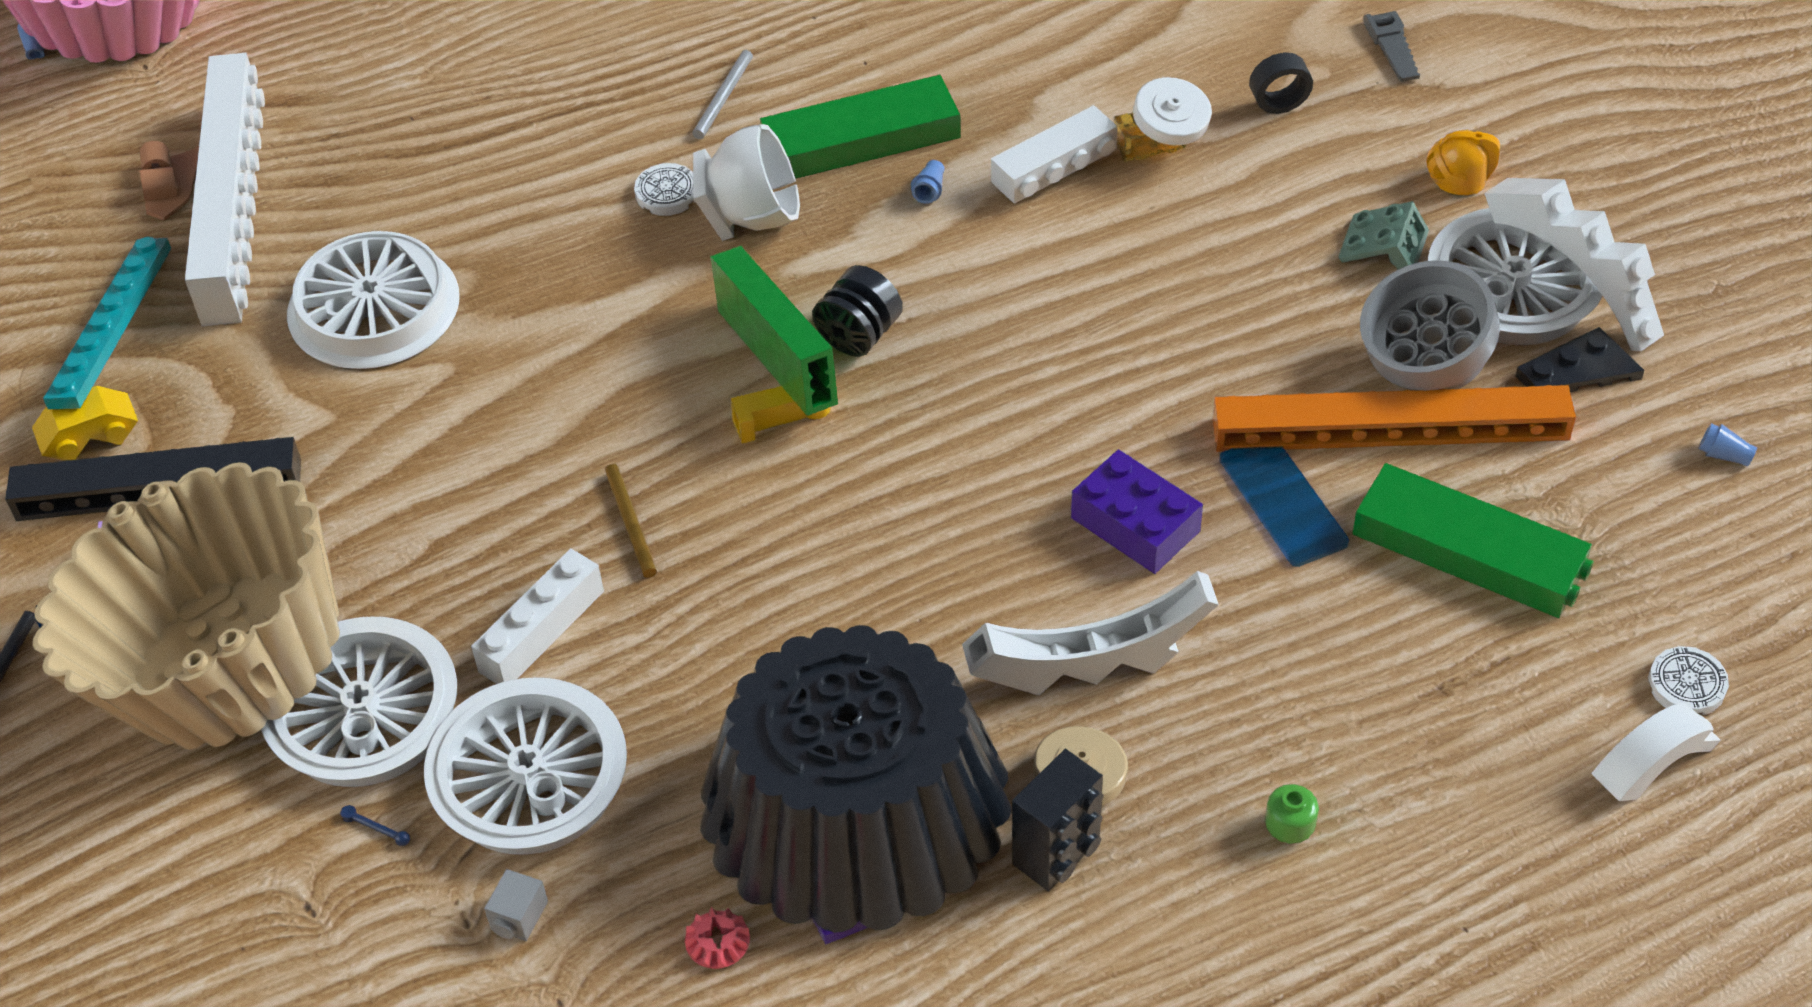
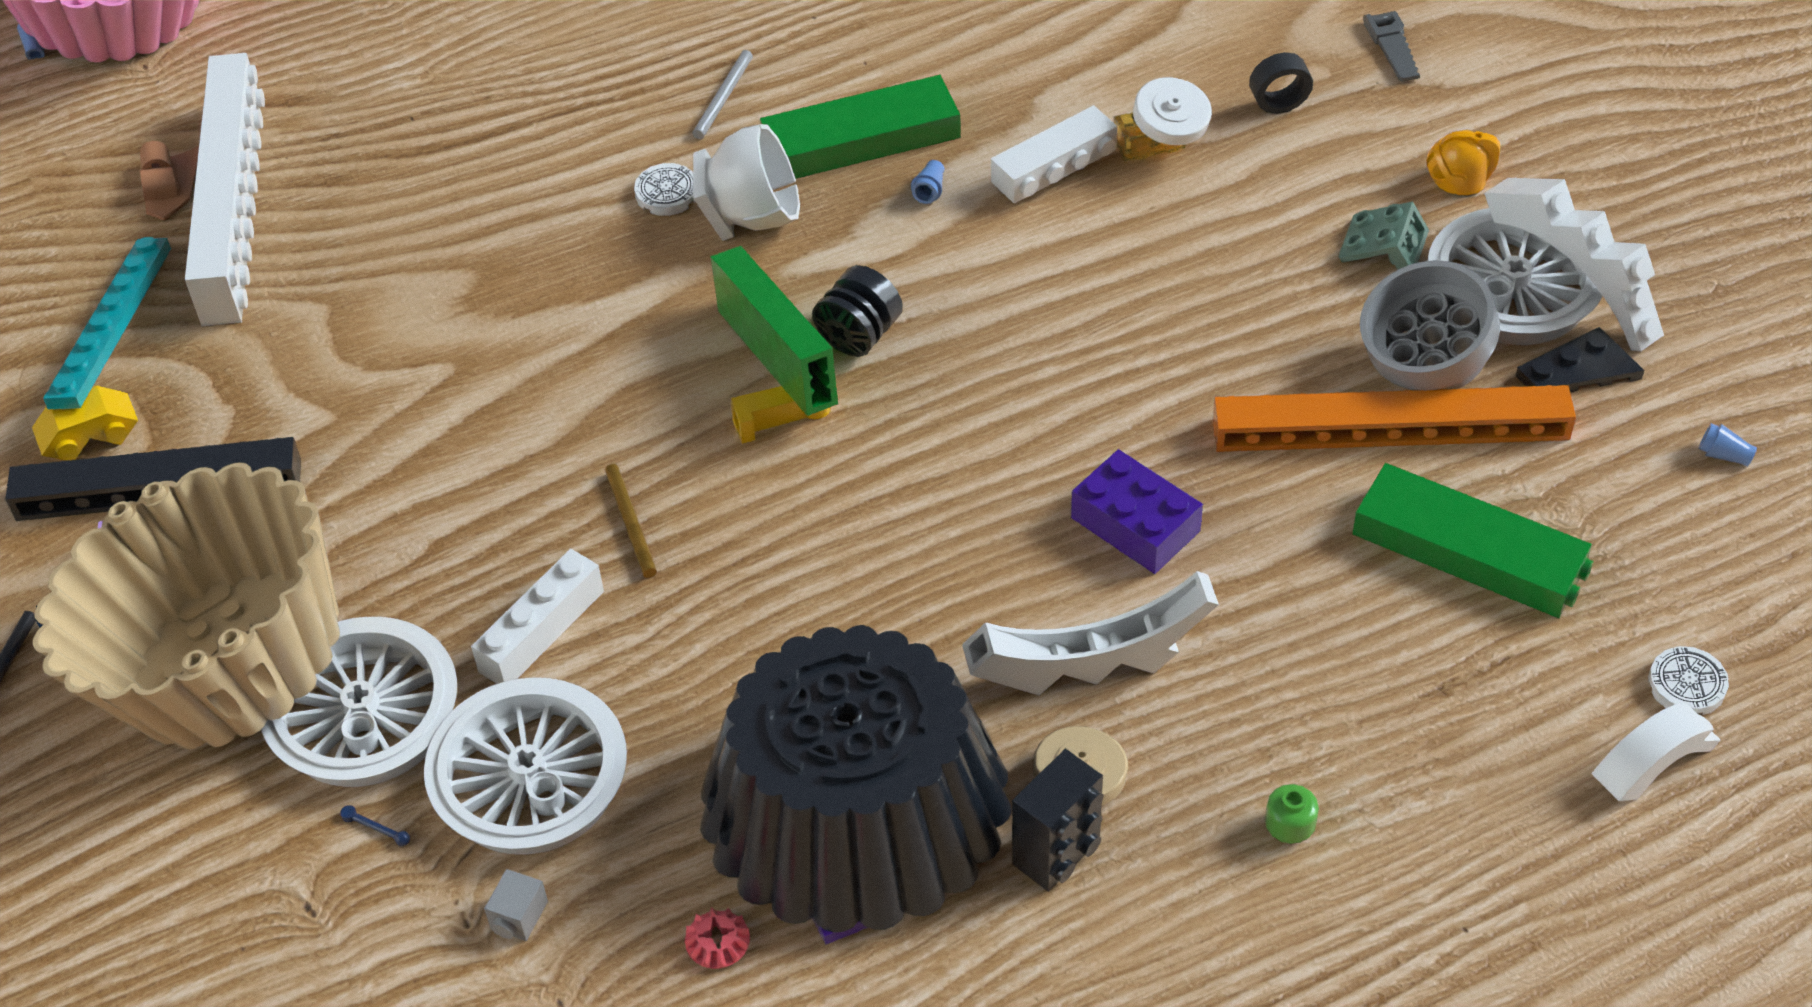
(357, 297): white piece -> none
(1285, 503): piece -> none

